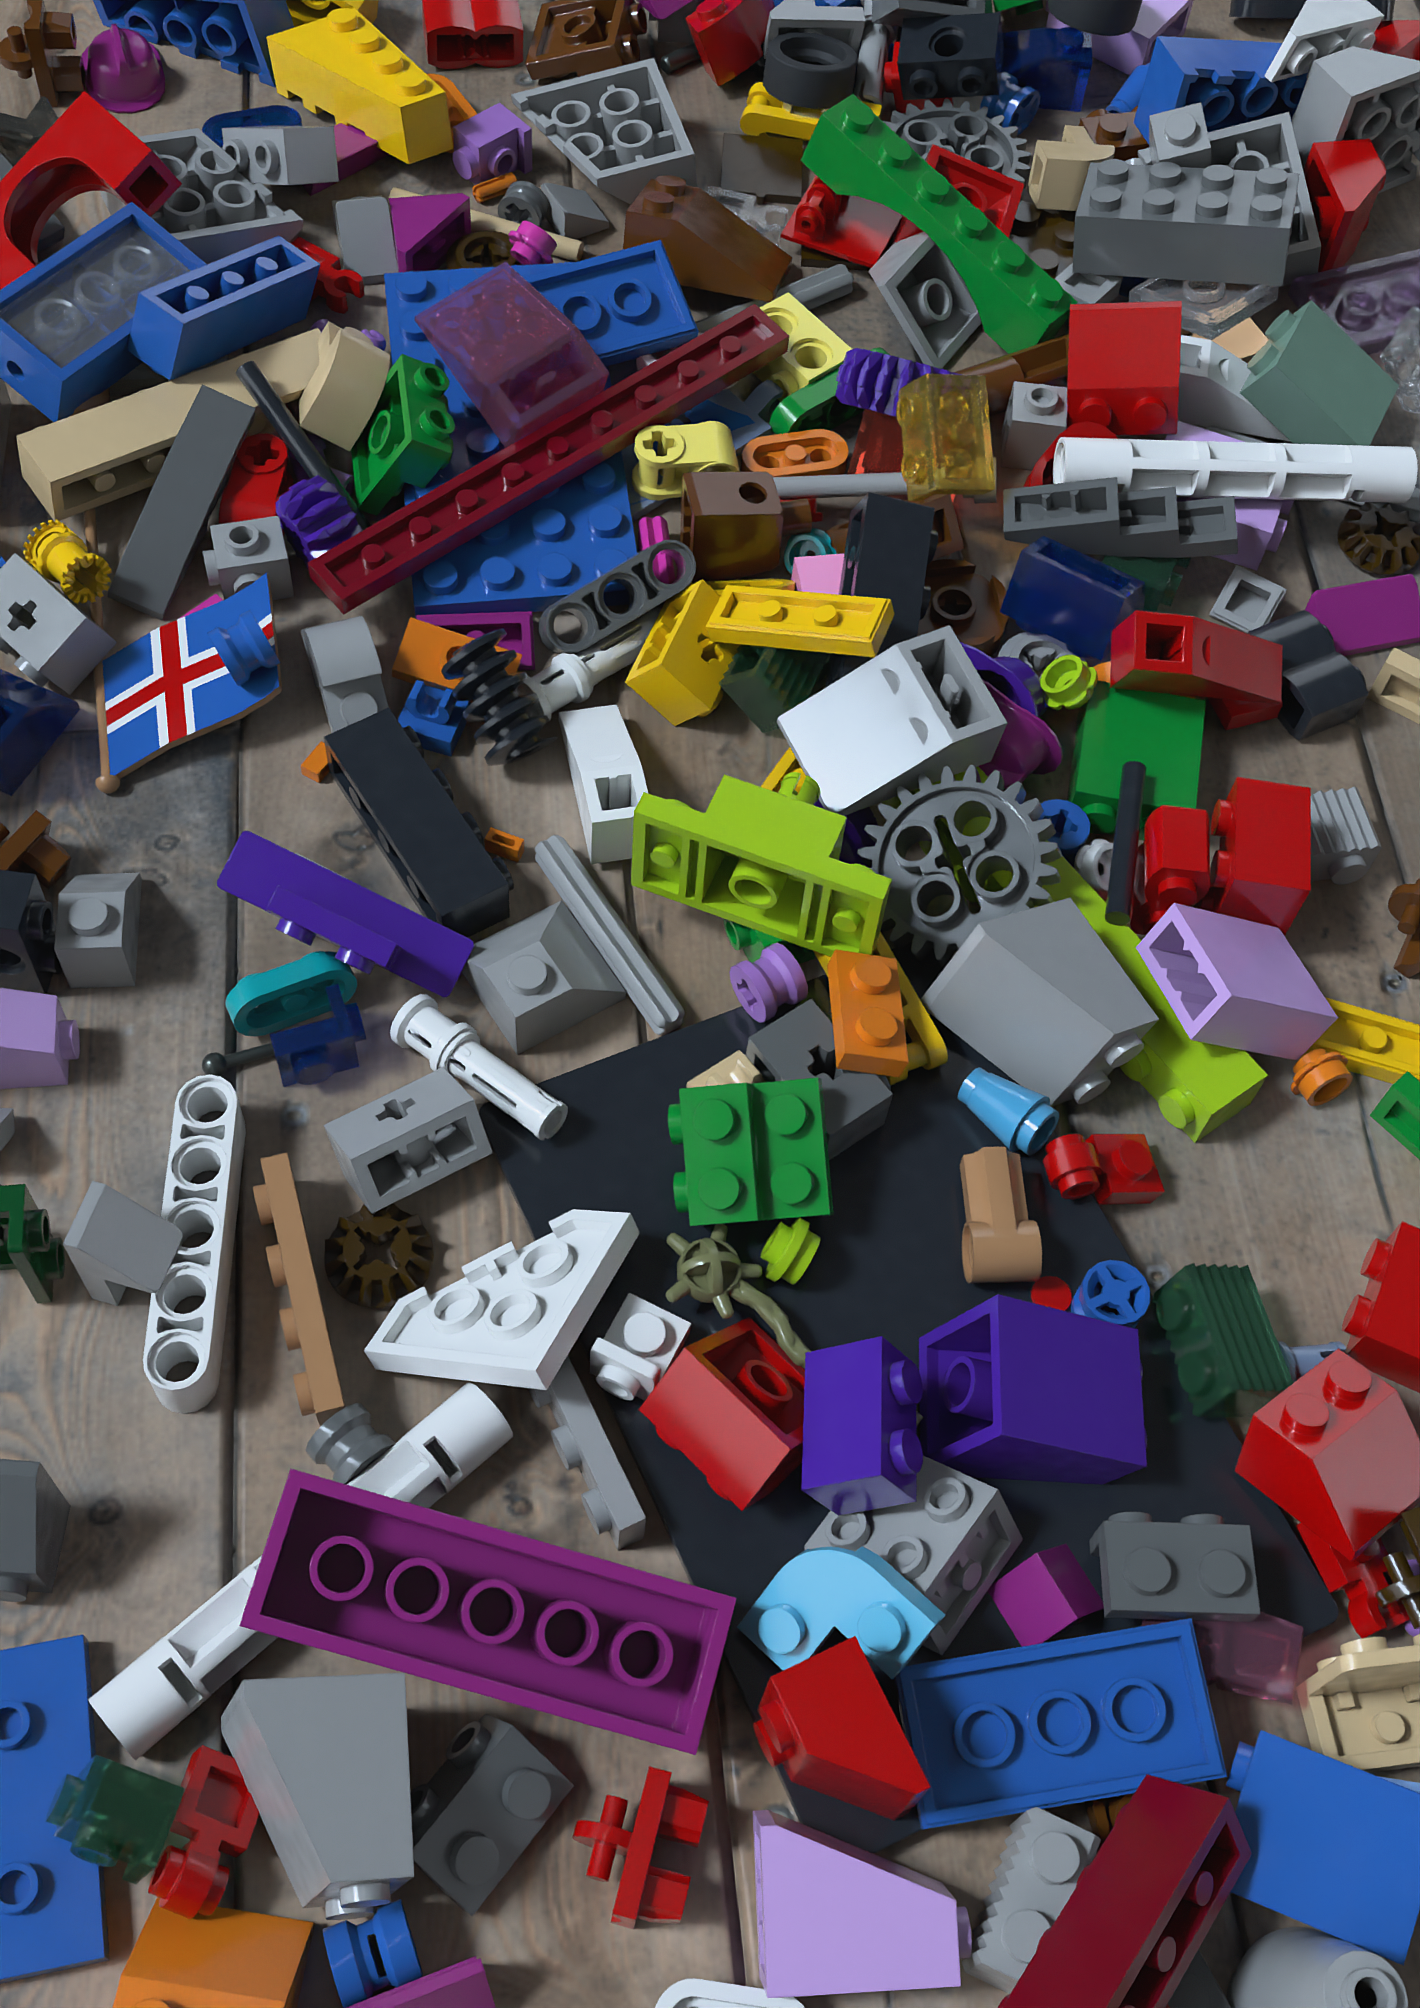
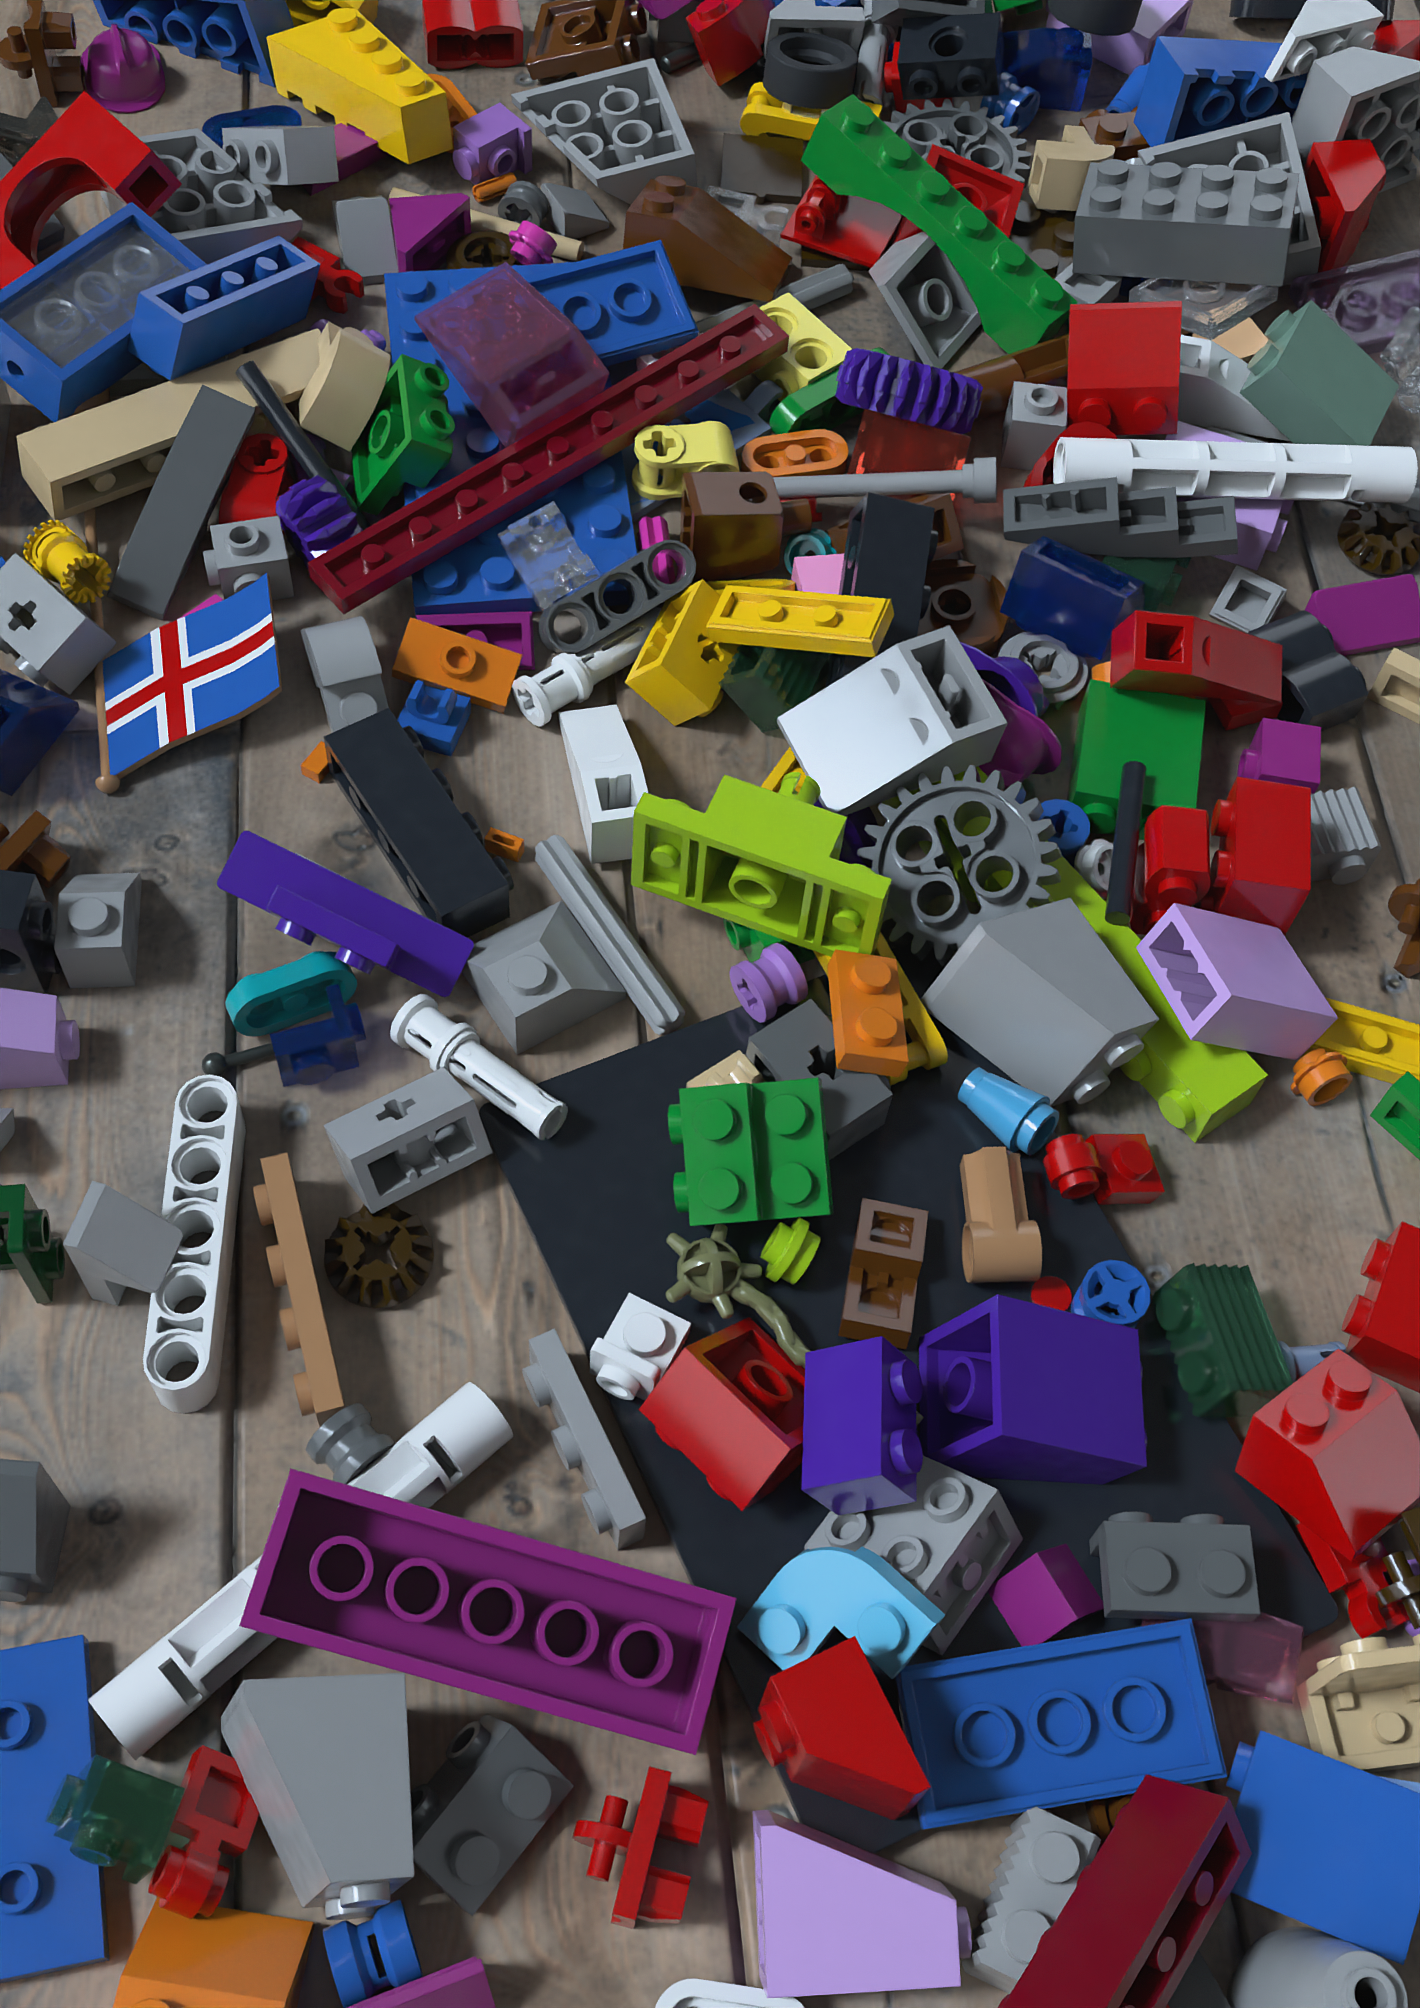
(243, 647): blue wheel -> none
(496, 700): black piece -> none
(512, 1310): white plate -> none
(546, 555): none -> clear piece
(884, 1272): none -> reddish brown slope
(946, 436): clear yellow bracket -> none
(1068, 682): lime plate -> none
(1180, 137): light grey brick -> none
(1283, 754): none -> magenta brick

